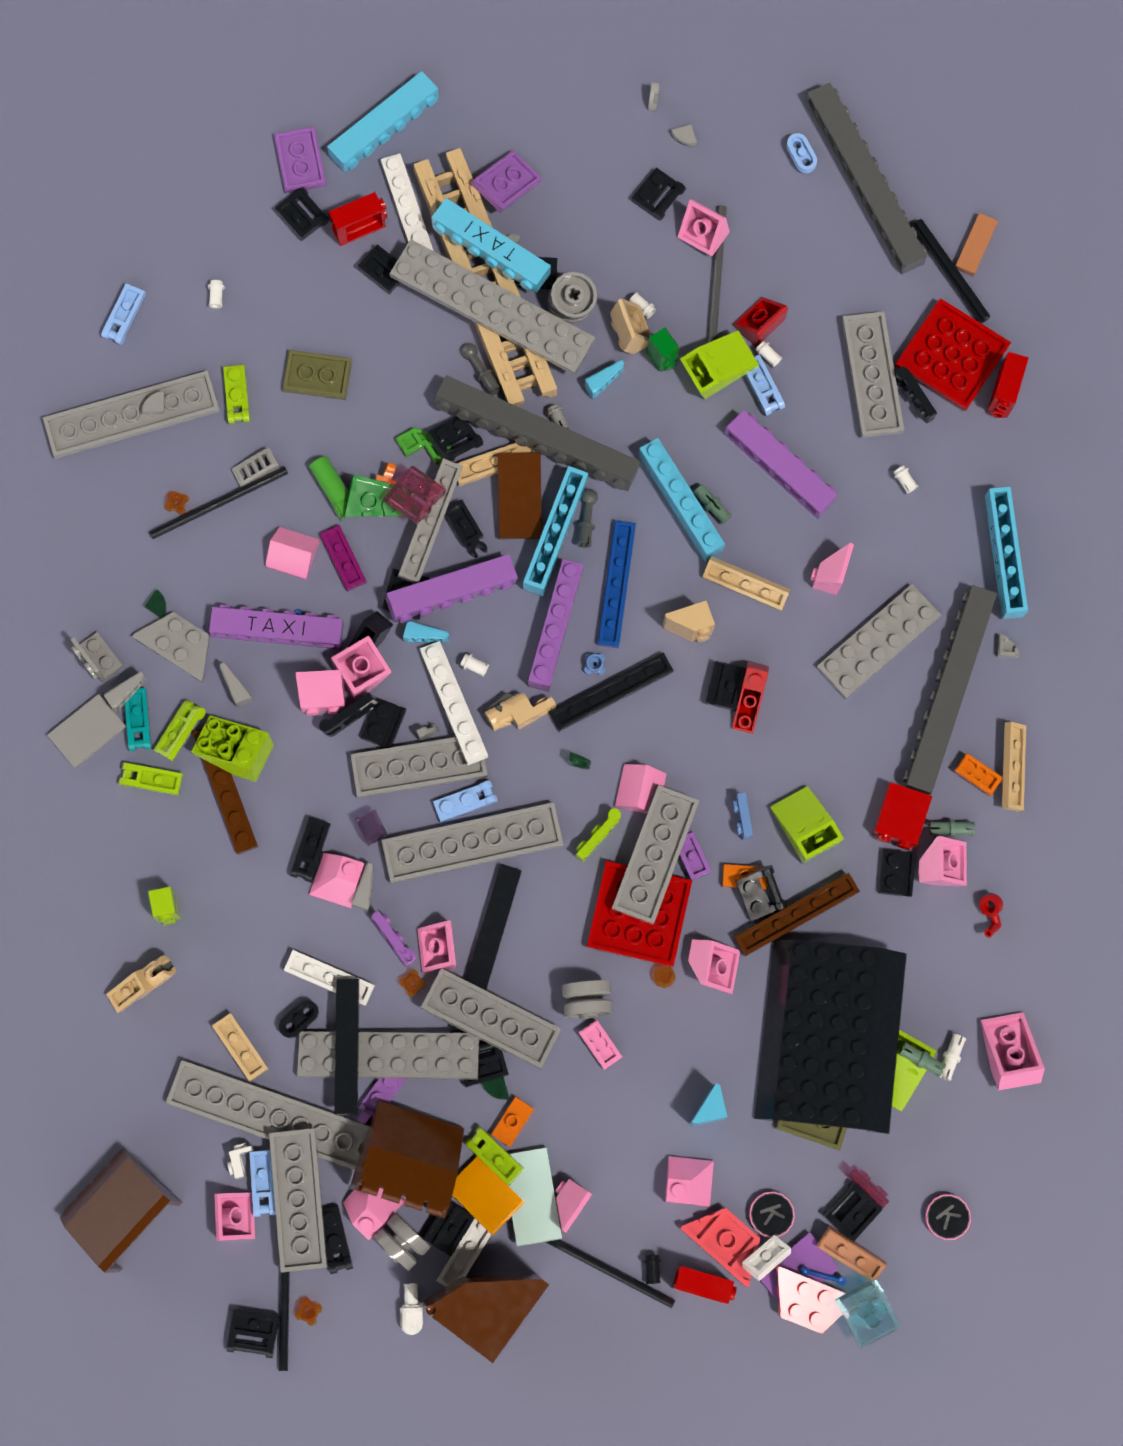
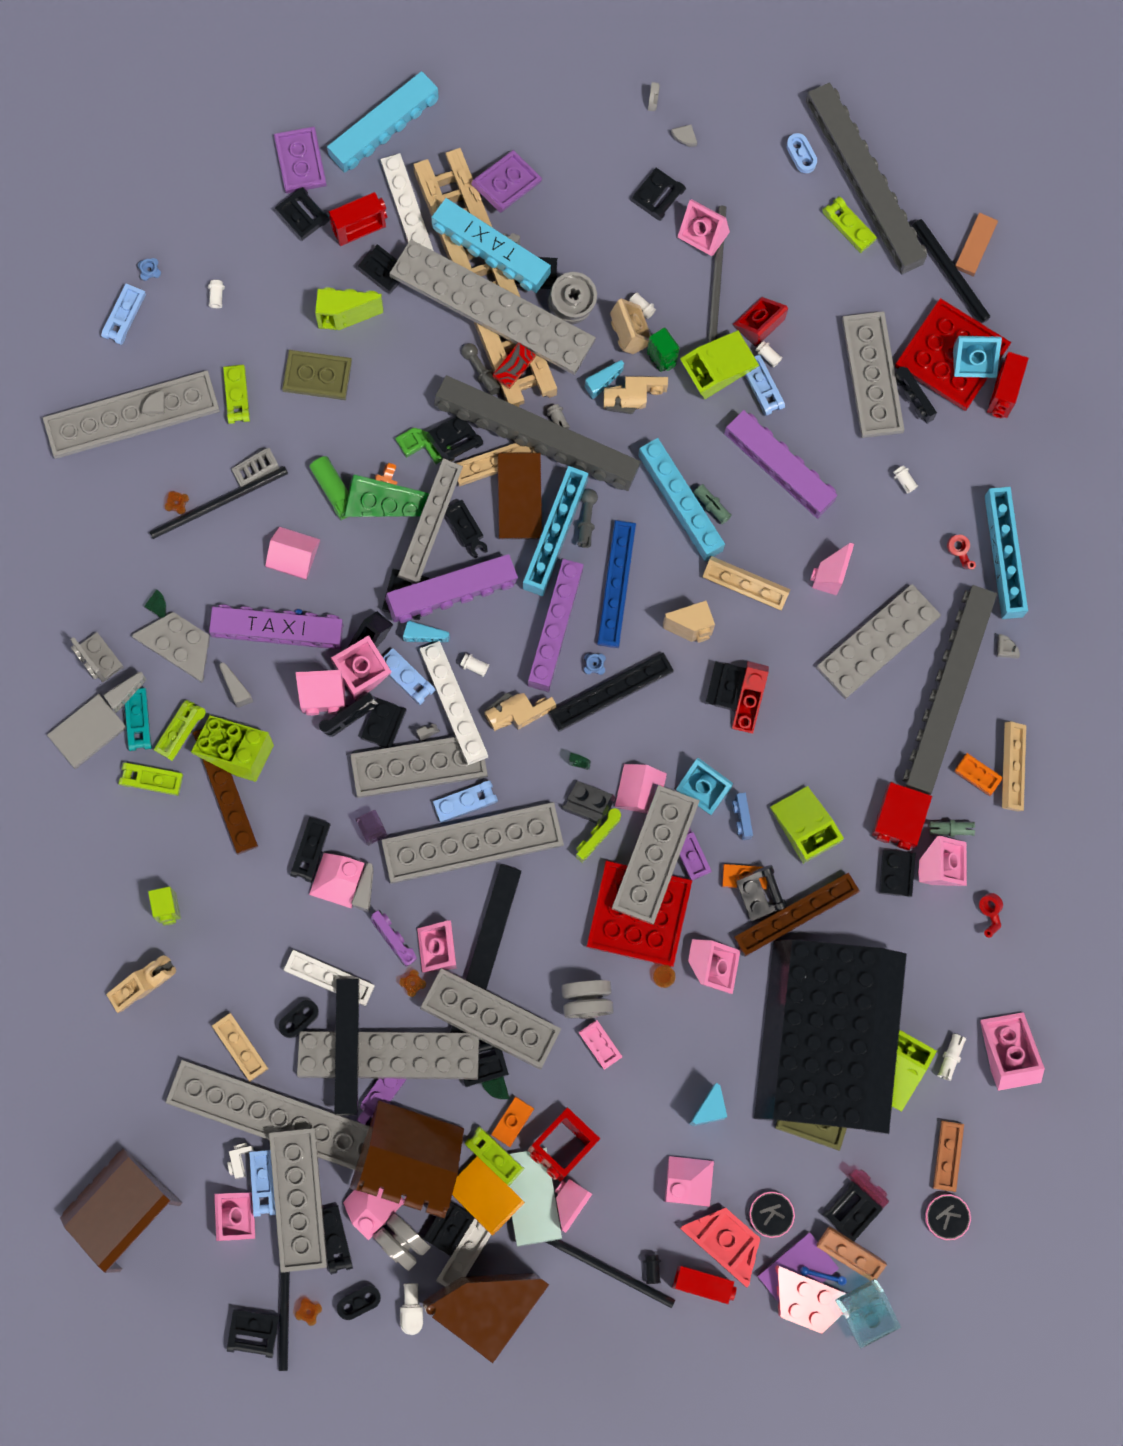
(149, 263): none -> medium blue plate
(343, 558): magenta tile -> none
(345, 308): none -> lime slope
(358, 1302): none -> black plate
(407, 677): none -> light blue plate
(414, 494): clear pink slope -> none
(514, 365): none -> red tile
(579, 1129): none -> red window
(589, 802): none -> black plate
(634, 394): none -> tan plate
(705, 785): none -> medium azure slope
(766, 1257): white plate -> none
(849, 225): none -> lime plate
(922, 1059): sand green pin -> none
(948, 1156): none -> nougat tile
(962, 551): none -> plate
(976, 356): none -> medium azure slope

